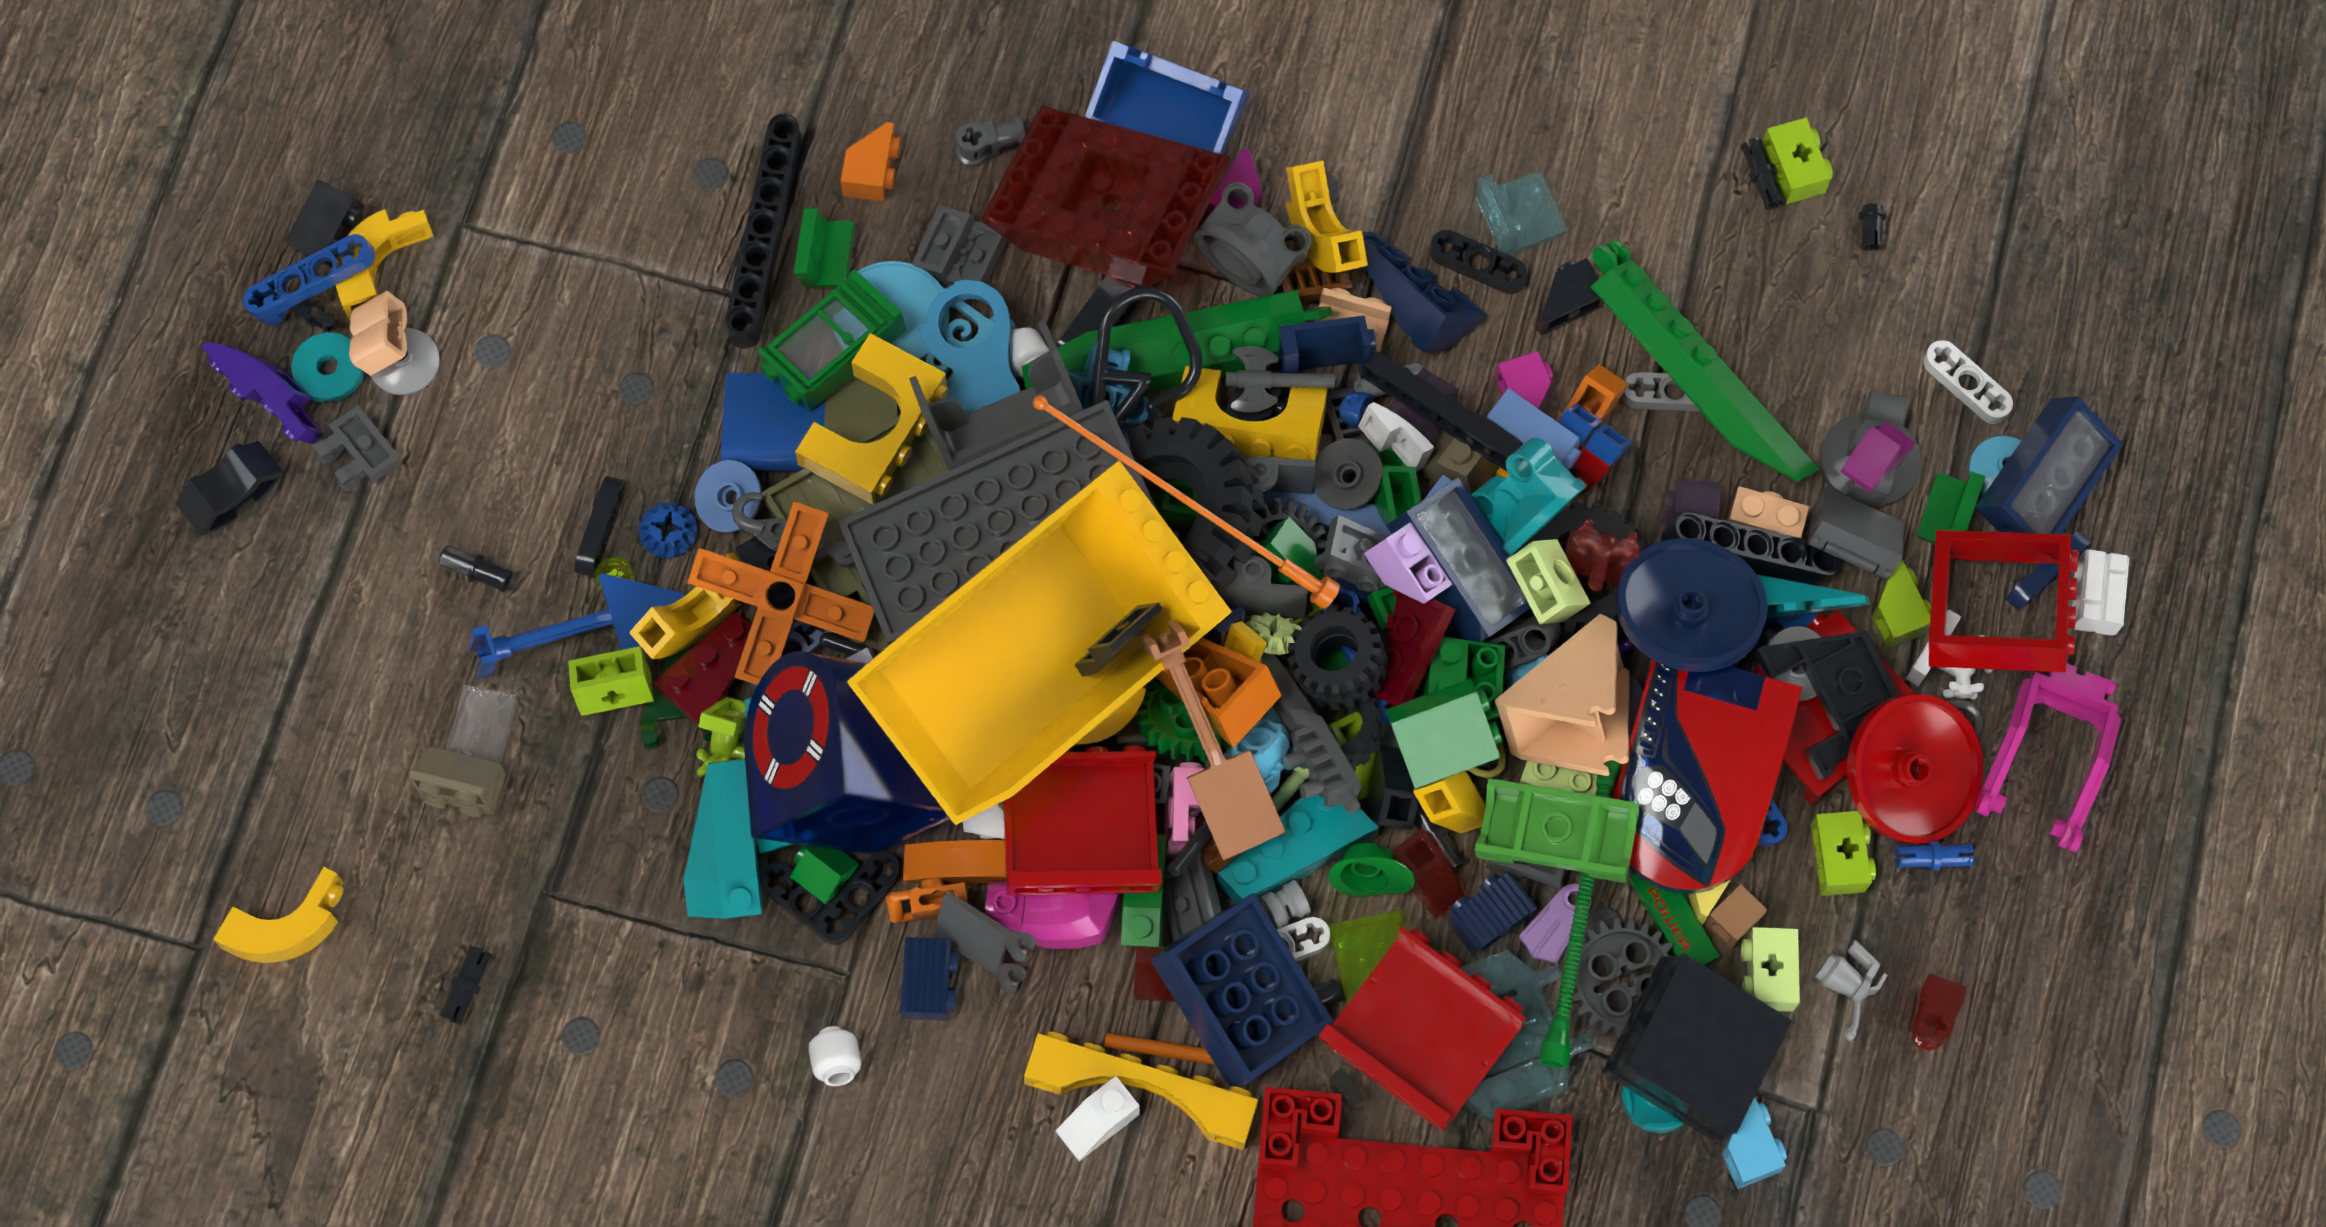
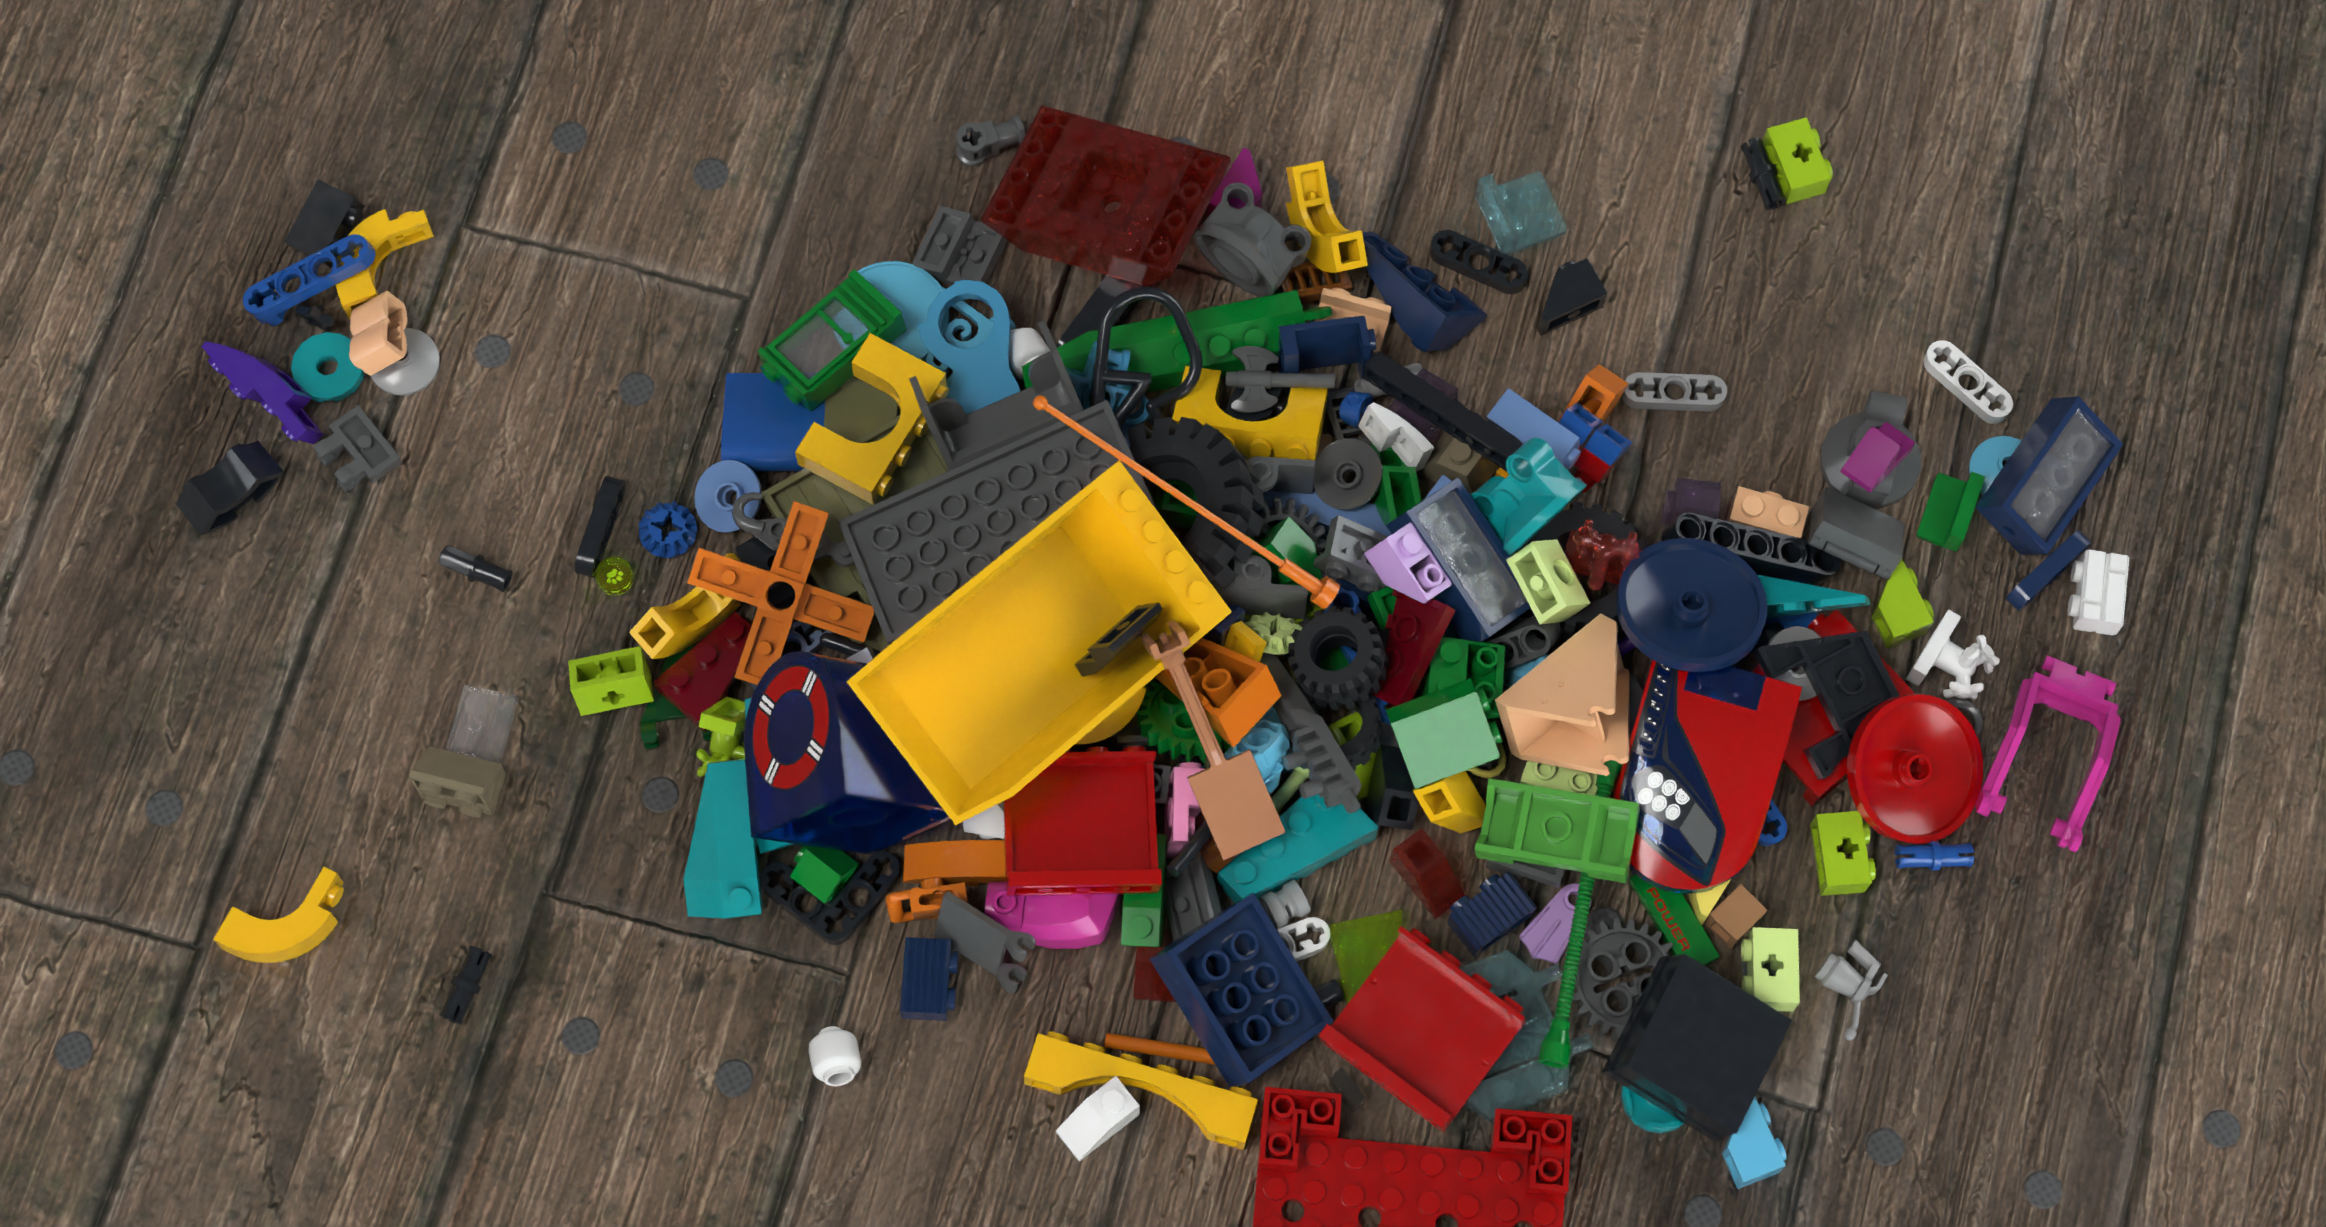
(626, 605): blue piece -> none
(764, 245): black beam -> none
(823, 250): green panel -> none
(868, 165): orange slope -> none
(1166, 99): blue windscreen -> none
(1370, 871): green piece -> none
(1440, 837): black pin -> none
(1526, 377): dark pink slope -> none
(1694, 363): green hinge -> none
(1872, 226): black pin -> none
(1937, 1006): clear red piece -> none
(2002, 652): red window -> none

